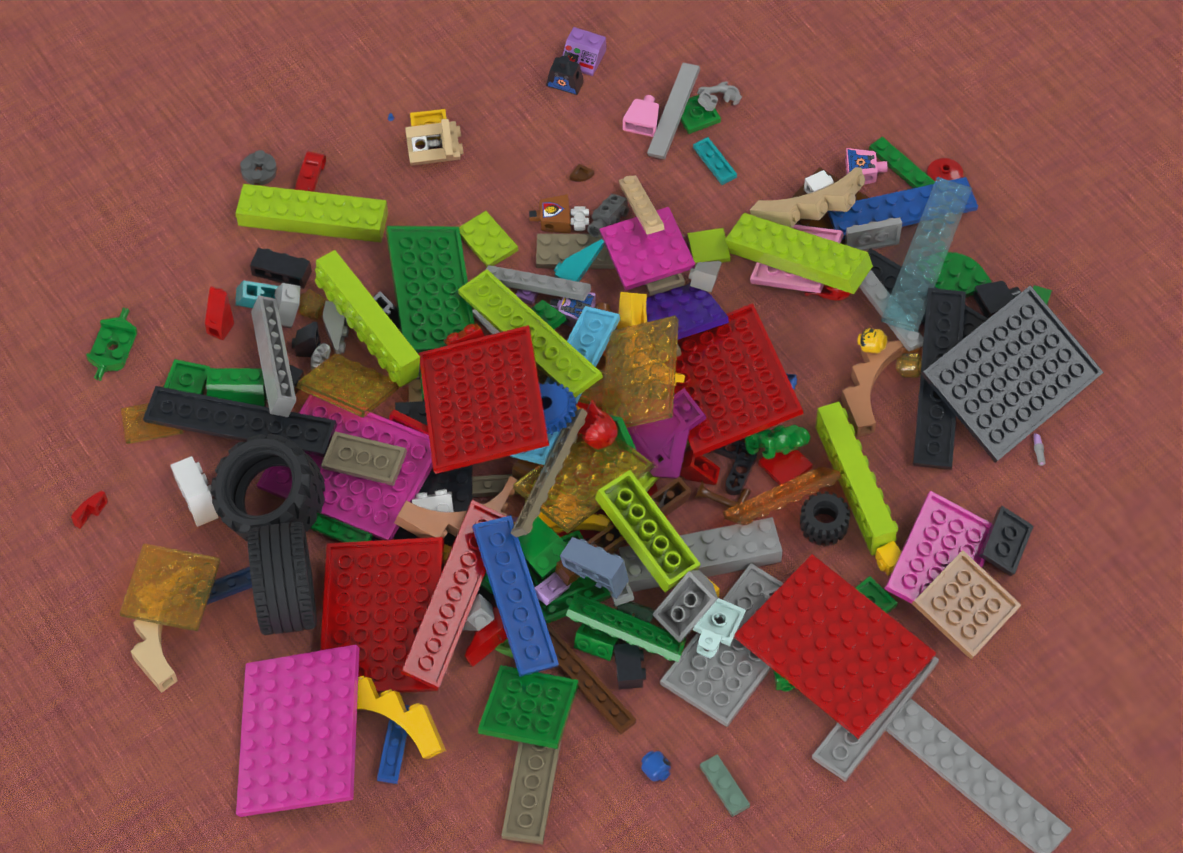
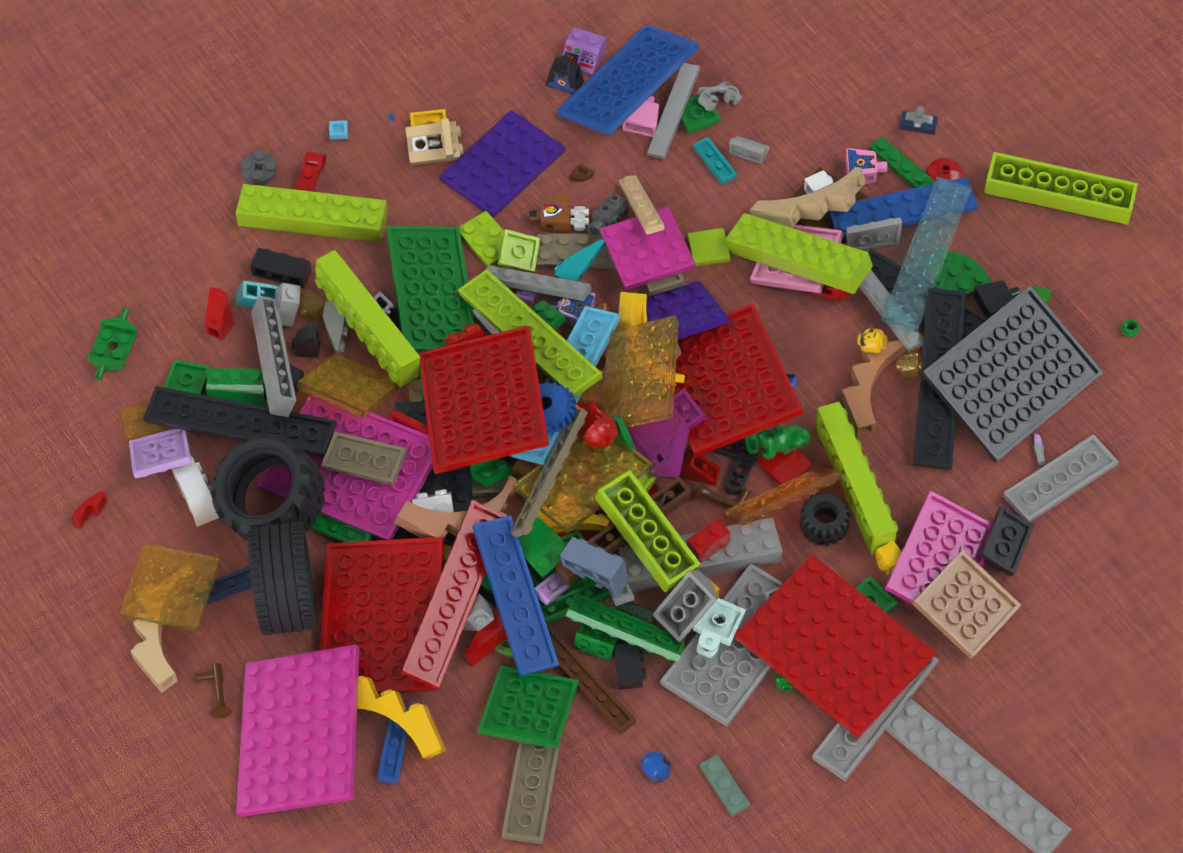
(159, 452): none -> lavender plate
(221, 710): none -> reddish brown piece
(320, 355): light grey gear -> none
(338, 129): none -> medium azure plate
(490, 471): none -> green bracket
(502, 163): none -> dark purple plate
(518, 251): none -> lime plate
(627, 79): none -> blue plate
(705, 275): light grey slope -> none
(709, 540): none -> red brick
(748, 149): none -> light grey panel
(918, 121): none -> piece
(1060, 479): none -> light grey plate
(1061, 188): none -> lime brick
(1130, 323): none -> green plate

